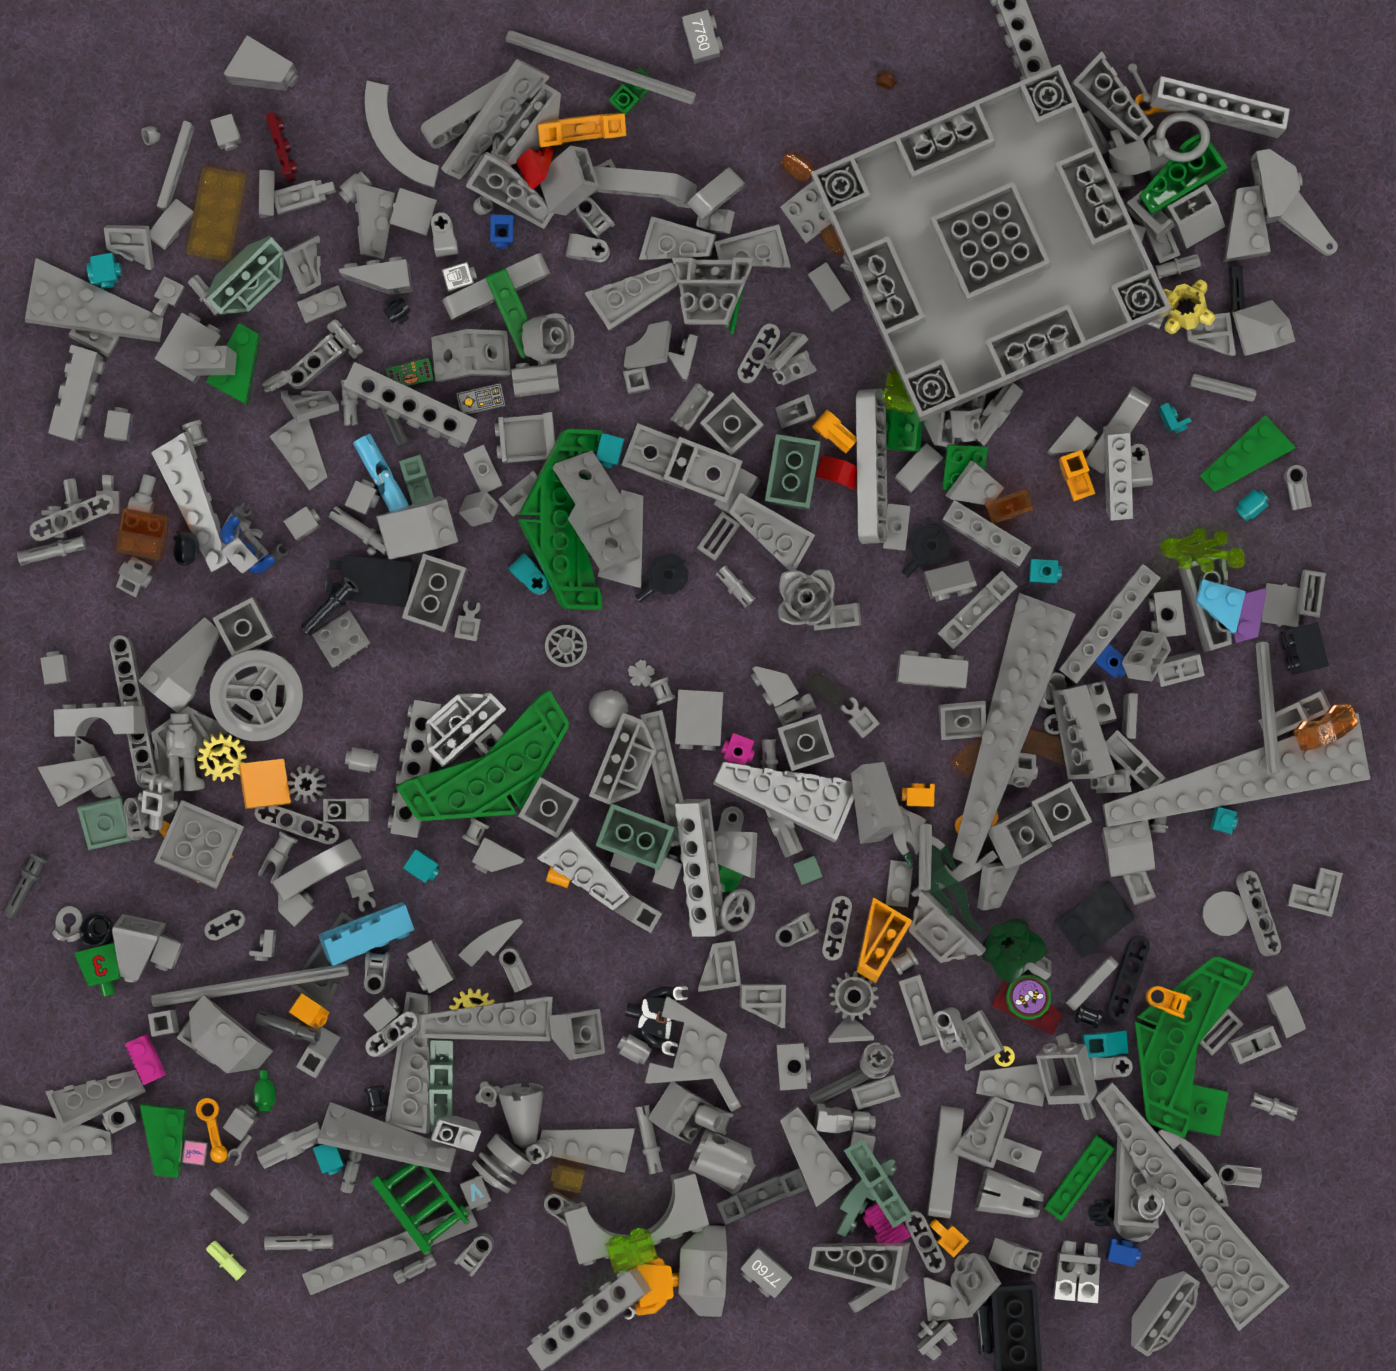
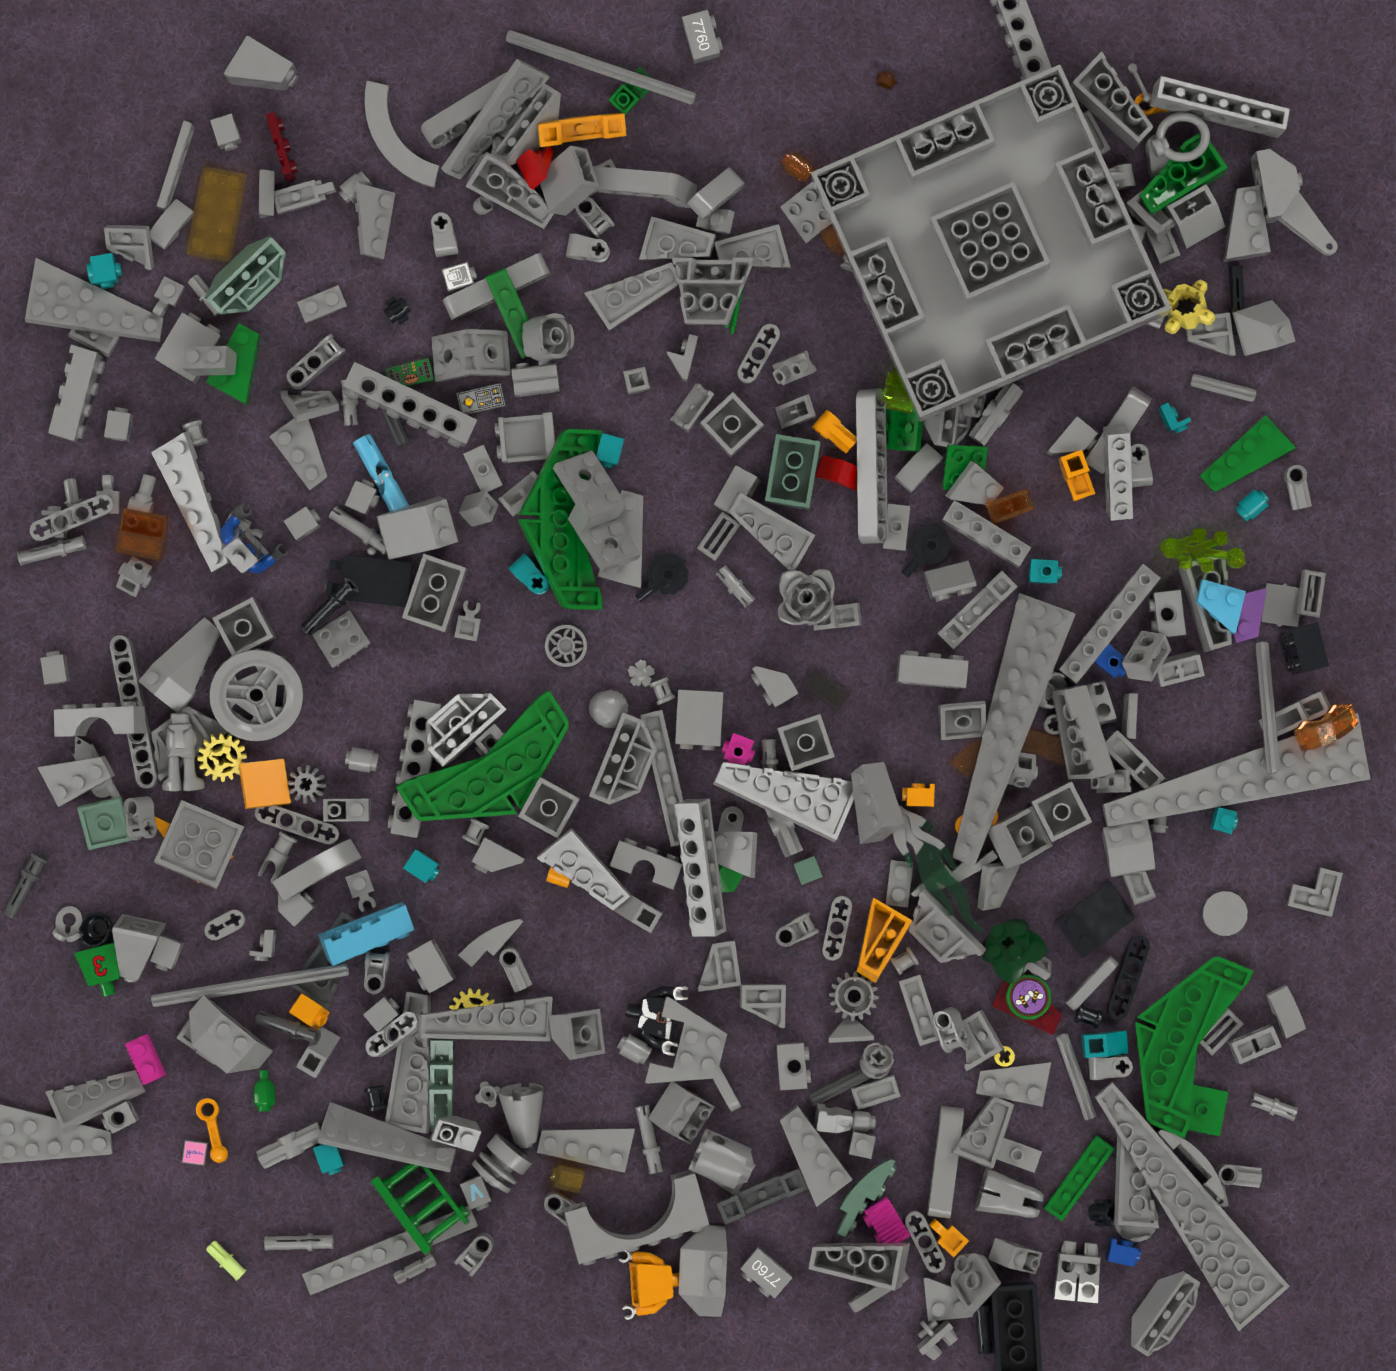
(150, 135): light grey hinge -> none
(158, 798): light grey piece -> none
(163, 1023): light grey brick -> none
(165, 1137): green wedge -> none
(185, 548): black hair -> none
(230, 1204): light grey tile -> none
(238, 1152): light grey hand -> none
(241, 1121): light grey slope -> none
(277, 381): light grey axle -> none
(304, 264): light grey wing -> none
(344, 339): light grey axle -> none
(351, 1172): light grey axle -> none
(386, 277): light grey slope -> none
(412, 211): light grey piece -> none
(416, 479): sand green slope -> none
(498, 223): blue brick -> none
(539, 1151): light grey bush -> none
(630, 1250): clear neon green brick -> none
(635, 1288): light grey brick -> none
(636, 836): sand green slope -> none
(651, 348): light grey tile -> none
(682, 463): light grey bracket -> none
(713, 1118): light grey piece -> none
(734, 908): light grey piece -> none
(785, 351): light grey tile -> none
(793, 710): light grey plate -> none
(829, 287): light grey tile -> none
(862, 720): light grey plate -> none
(878, 1183): sand green slope -> none
(925, 854): light grey axle -> none
(965, 423): light grey brick -> none
(1071, 1093): light grey window -> none
(1128, 158): light grey brick -> none
(1145, 1191): light grey piece -> none
(1169, 1001): light orange piece -> none
(1177, 266): light grey axle -> none
(1262, 912): light grey beam -> none

